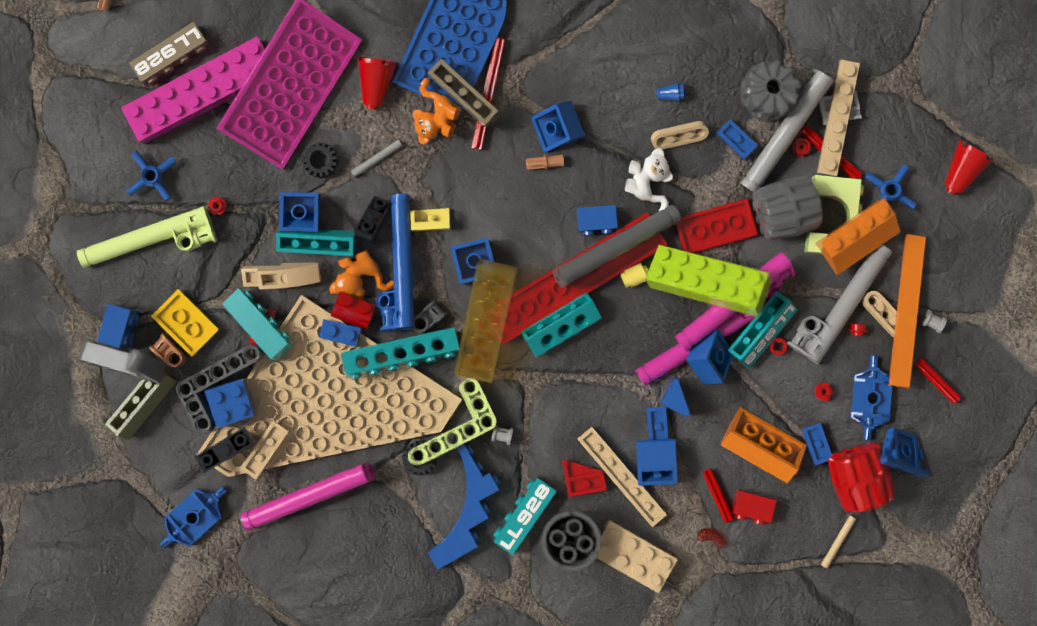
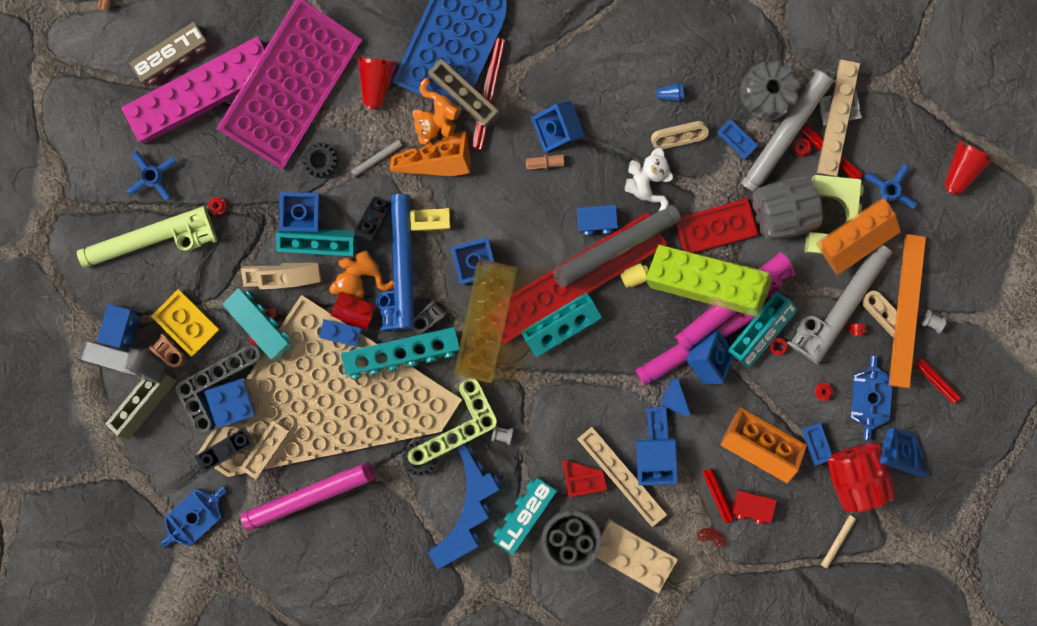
(442, 158): none -> orange wedge

